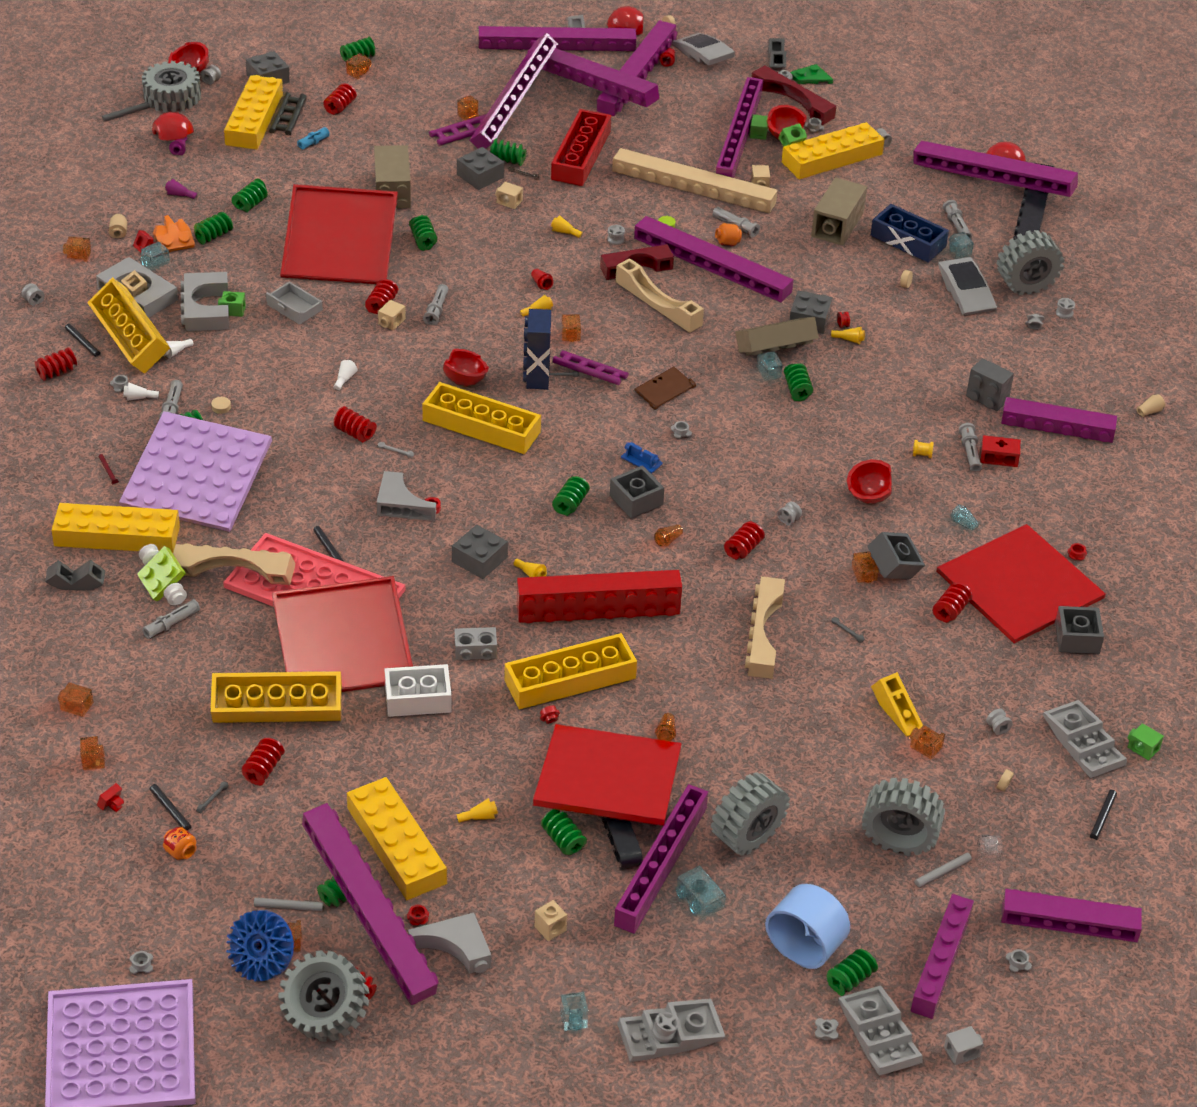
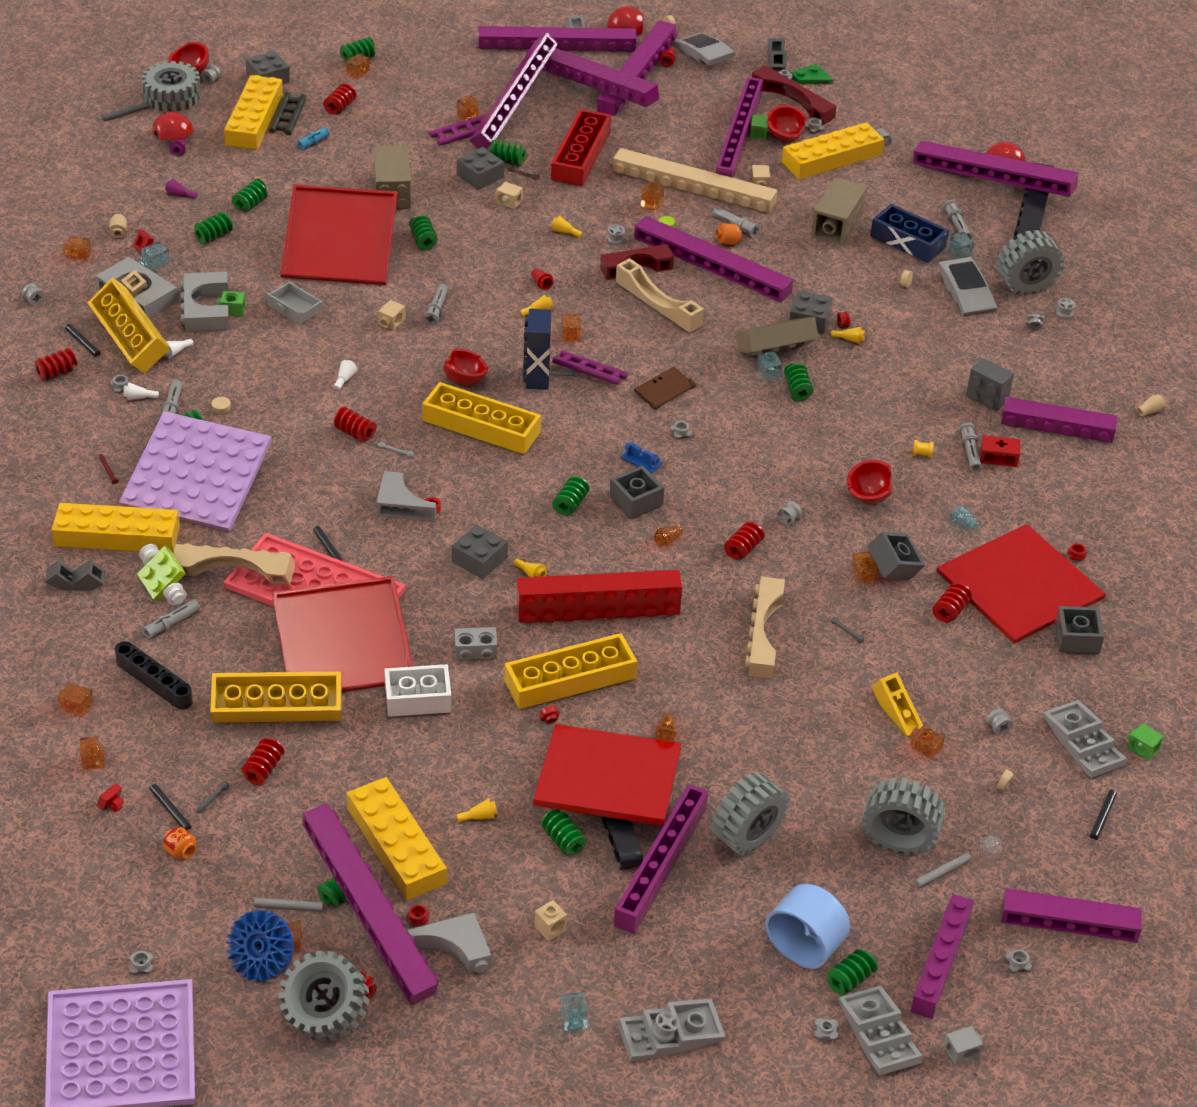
(153, 675): none -> black beam
(174, 235): orange plate -> none
(383, 292): red piece -> none
(652, 195): none -> clear orange brick
(700, 892): clear light blue brick -> none
(786, 135): bright green brick -> none

